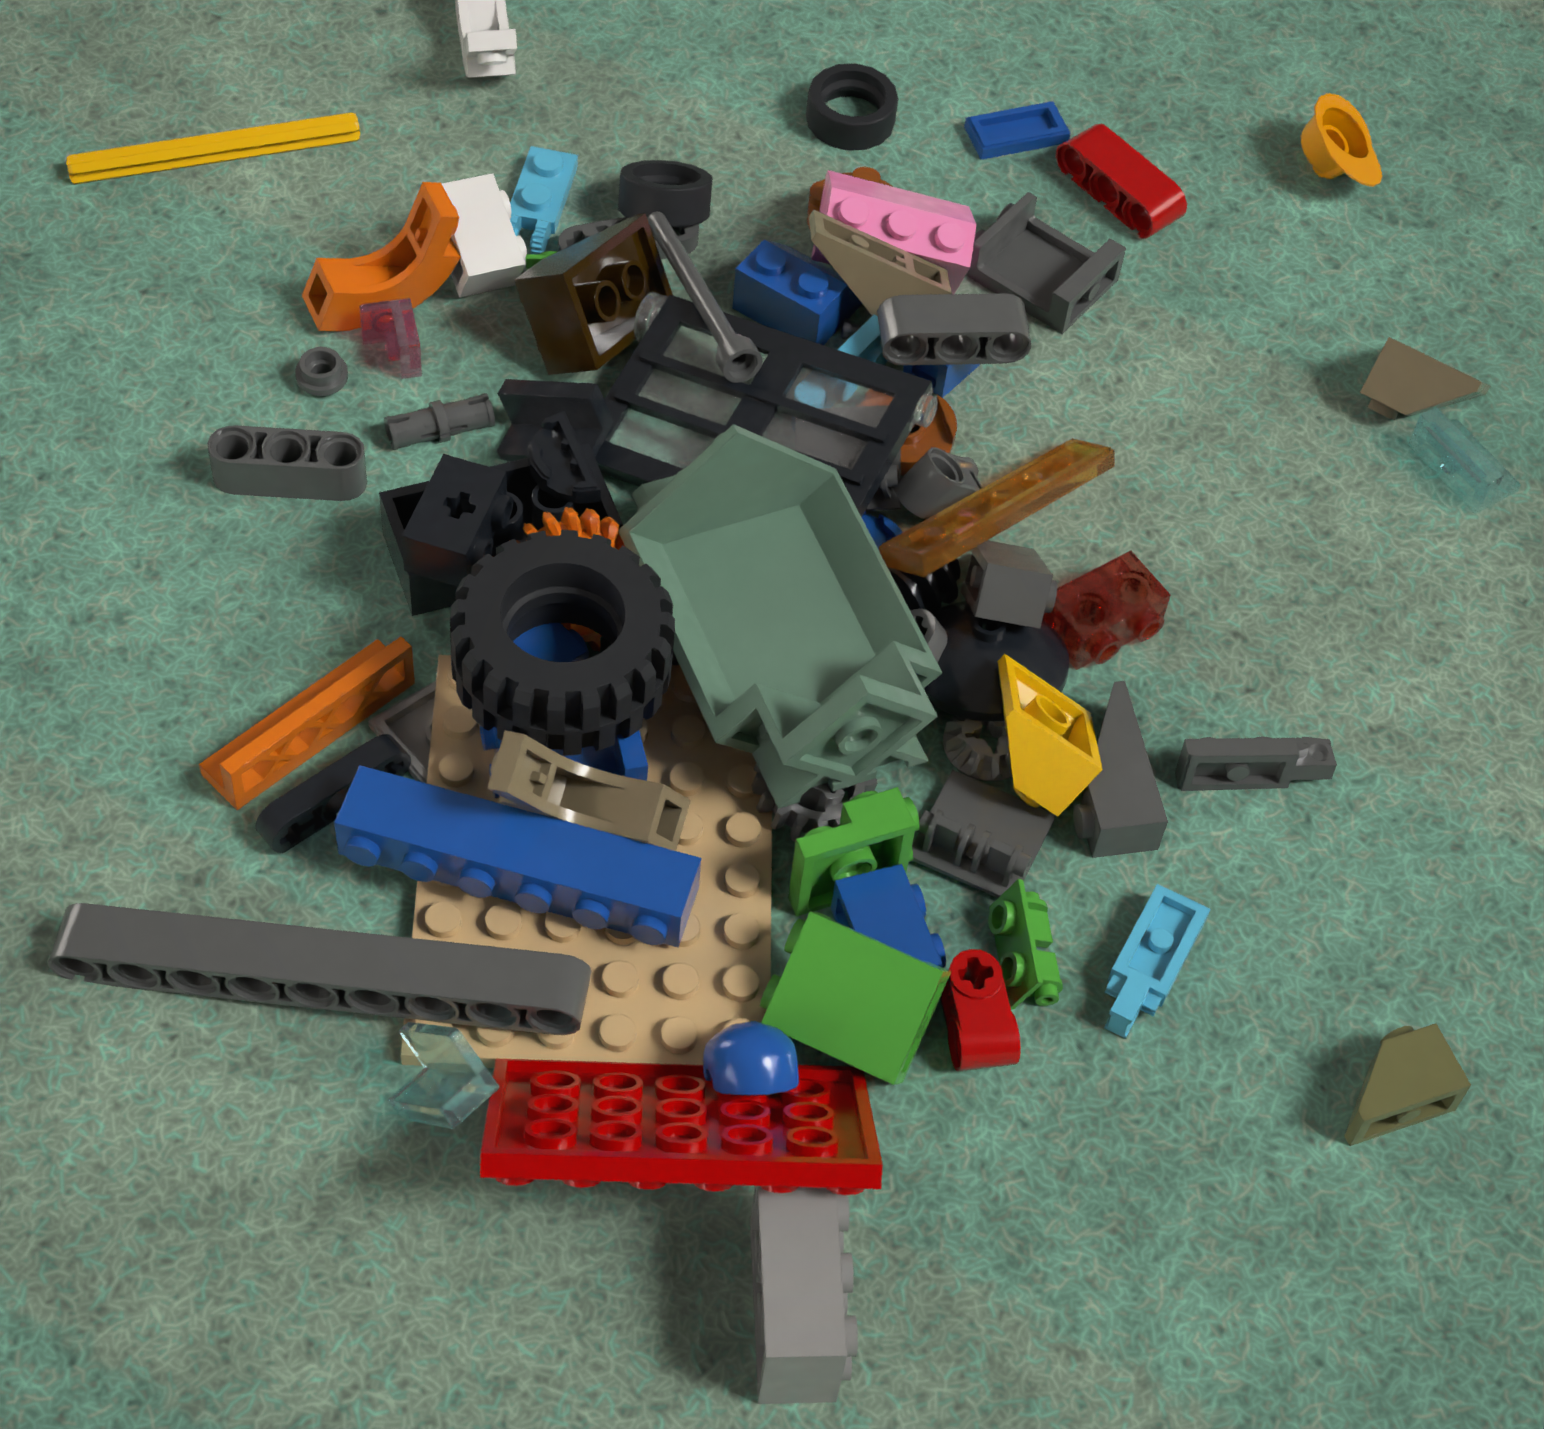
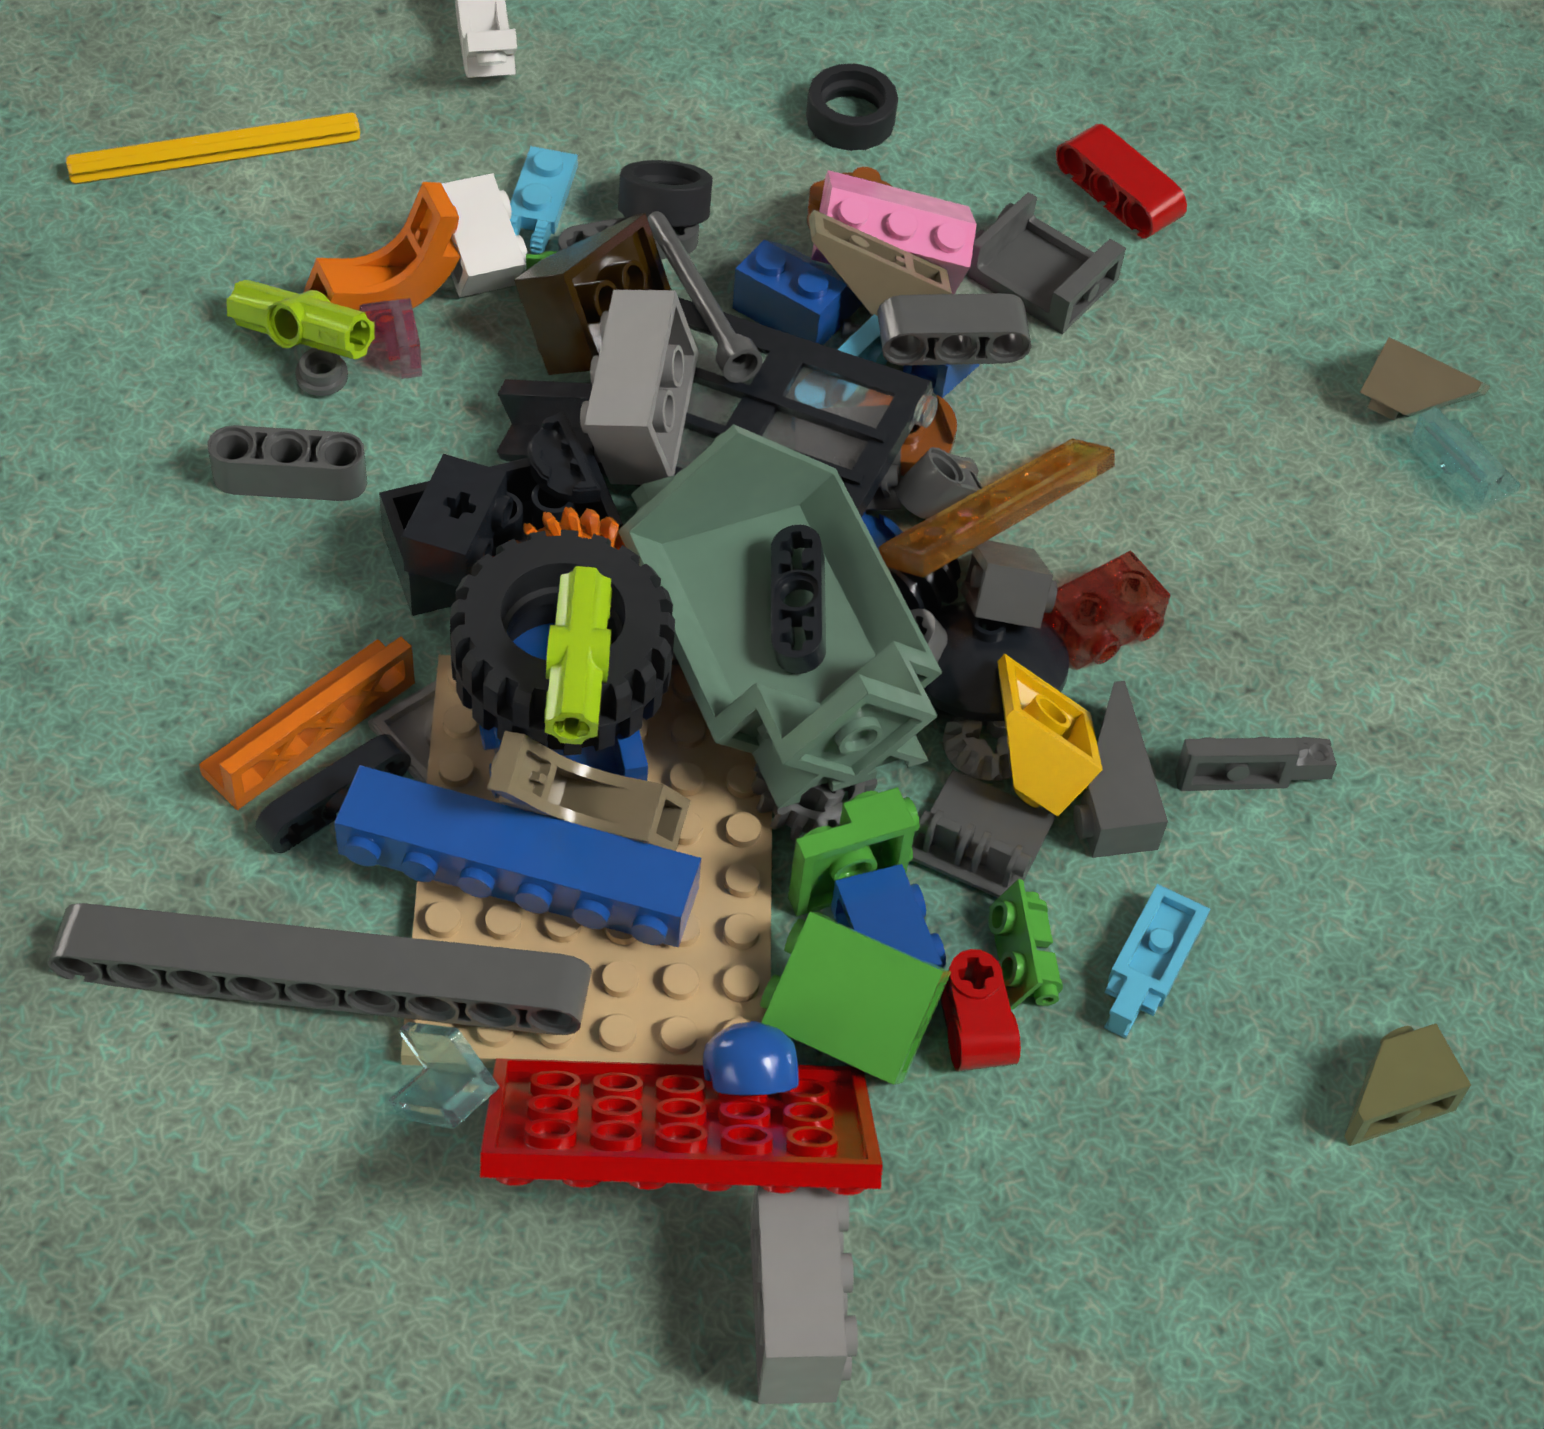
(300, 319): none -> lime piece
(439, 421): dark grey pin -> none
(578, 655): none -> lime piece
(640, 386): none -> light grey brick
(810, 616): none -> black beam
(1016, 130): blue tile -> none
(1340, 142): light orange piece -> none

